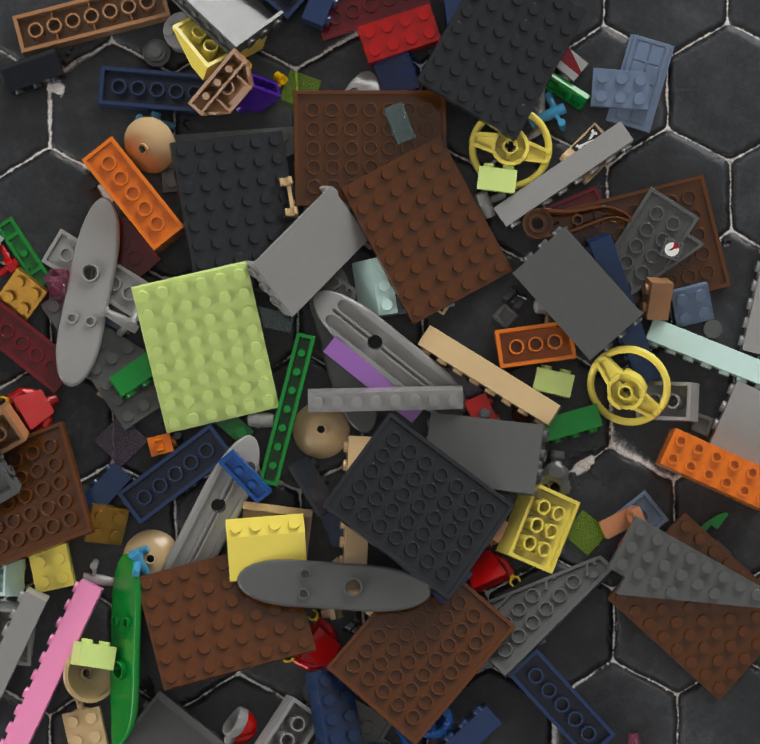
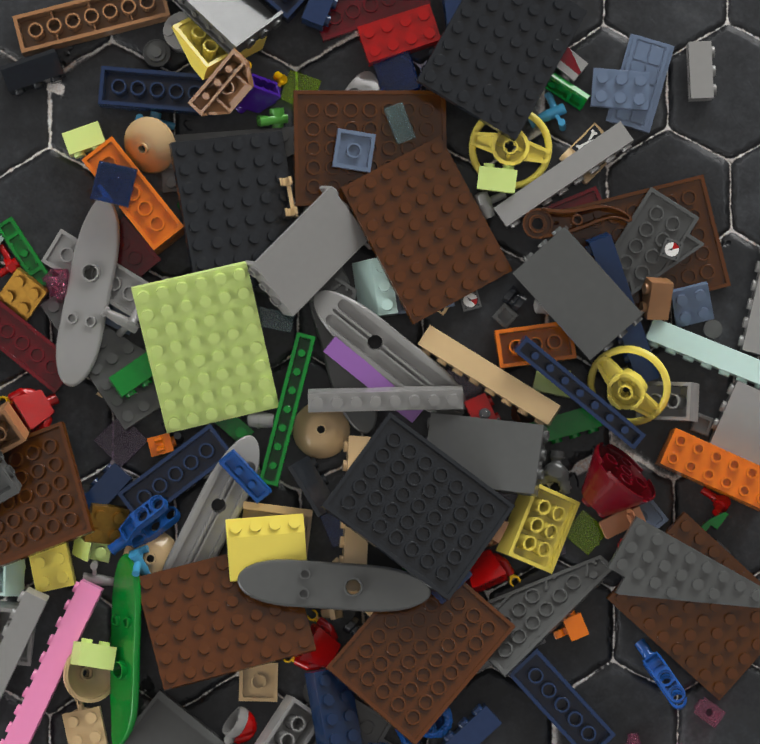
(83, 139): none -> yellowish green brick
(91, 550): none -> yellowish green slope
(114, 184): none -> clear blue tile
(140, 532): none -> blue piece
(259, 683): none -> tan plate
(275, 118): none -> bright green plate
(353, 150): none -> sand blue plate
(471, 301): none -> tile
(573, 627): none -> orange brick
(579, 392): none -> dark blue brick
(615, 482): none -> dark red cone
(659, 672): none -> blue piece
(700, 71): none -> light grey brick
(717, 713): none -> clear pink brick
(720, 502): none -> red piece

